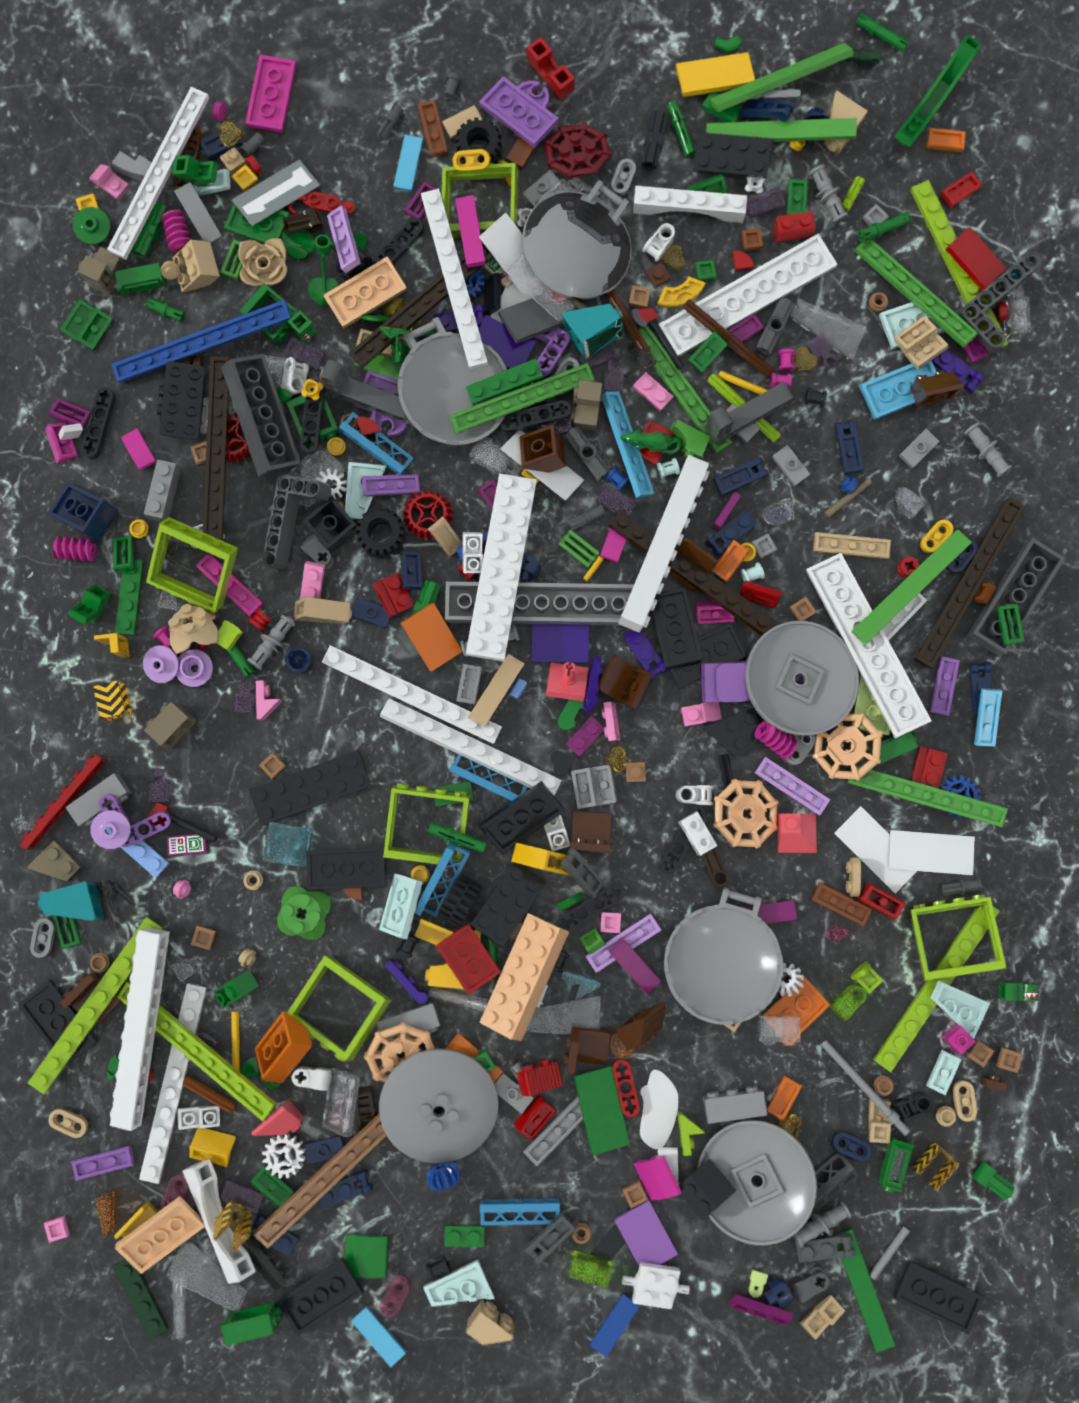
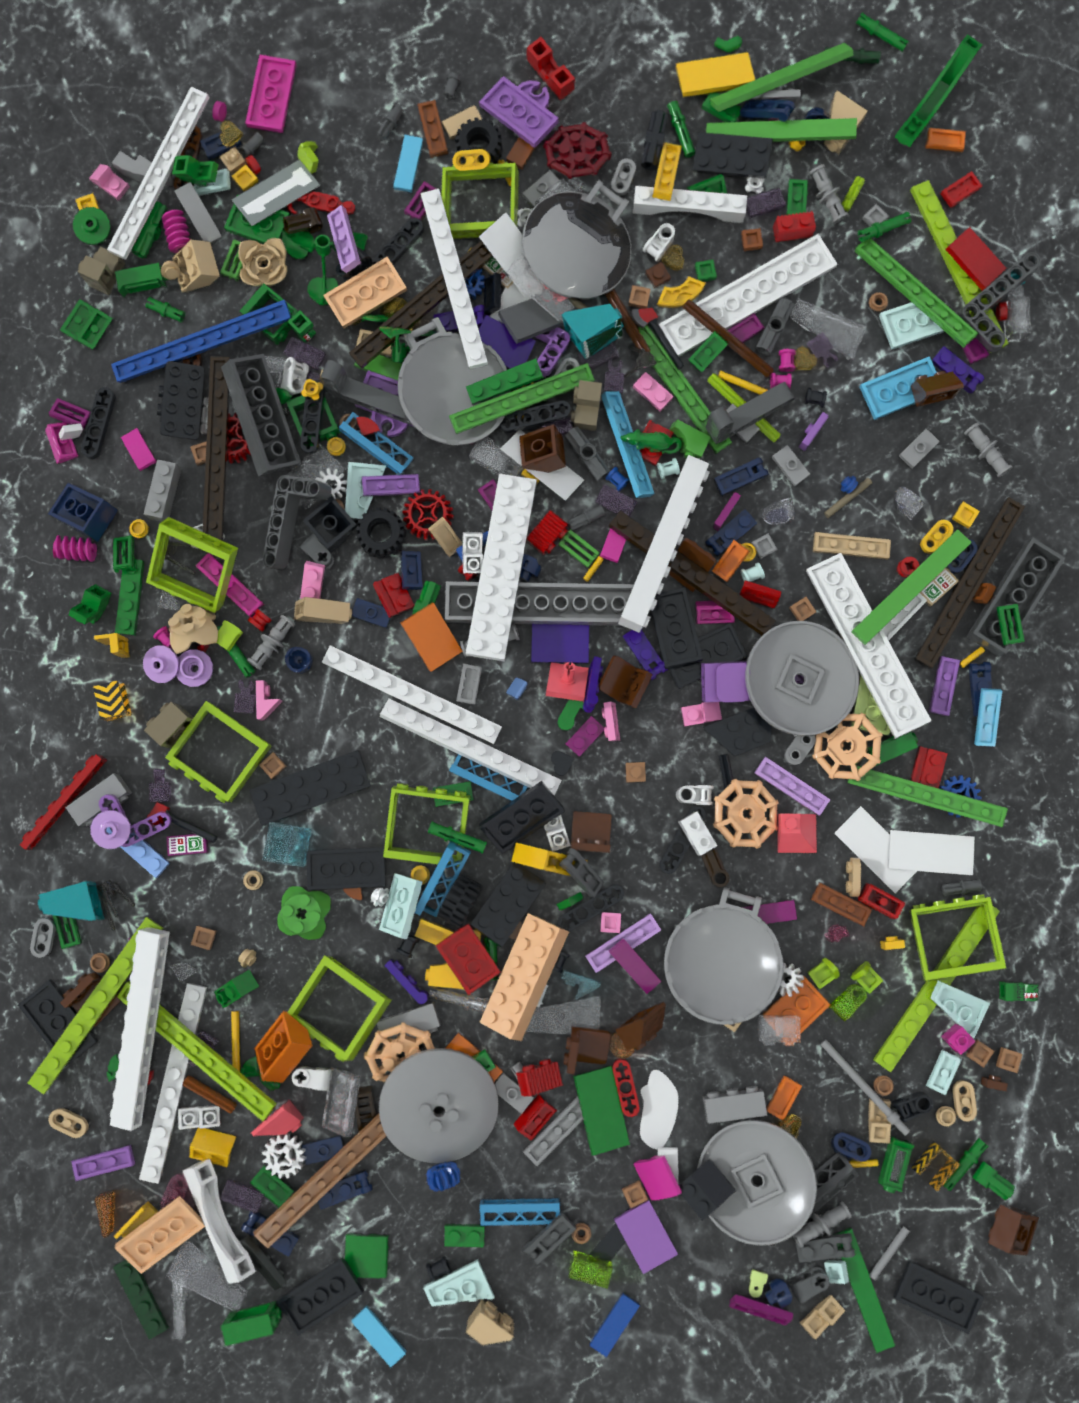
(55, 862): dark tan wing -> none
(57, 1229): bright pink tile -> none
(182, 889): bright pink plate -> none
(205, 784): none -> lime window
(241, 1226): clear yellow piece -> none
(307, 157): none -> lime tile
(380, 896): none -> white plate
(395, 1296): clear pink plate -> none
(470, 231): dark pink tile -> none
(496, 690): tan tile -> none
(547, 533): none -> red brick
(592, 941): bright green tile -> none
(594, 786): light grey slope -> none
(615, 759): clear yellow tile -> none
(655, 1285): white plate -> none
(666, 171): none -> yellow tile
(686, 1128): lime slope -> none
(742, 261): red tile -> none
(777, 740): dark pink piece -> none
(812, 431): none -> medium lavender plate
(823, 973): none -> lime tile
(836, 1271): none -> light aqua plate
(849, 447): dark blue plate -> none
(869, 1163): none -> yellow piece
(892, 942): none -> yellow plate
(921, 342): tan slope -> none
(939, 587): none -> tile
(965, 515): none -> yellow plate
(969, 1158): none -> green pin
(972, 657): none -> yellow piece
(1013, 1230): none -> reddish brown slope

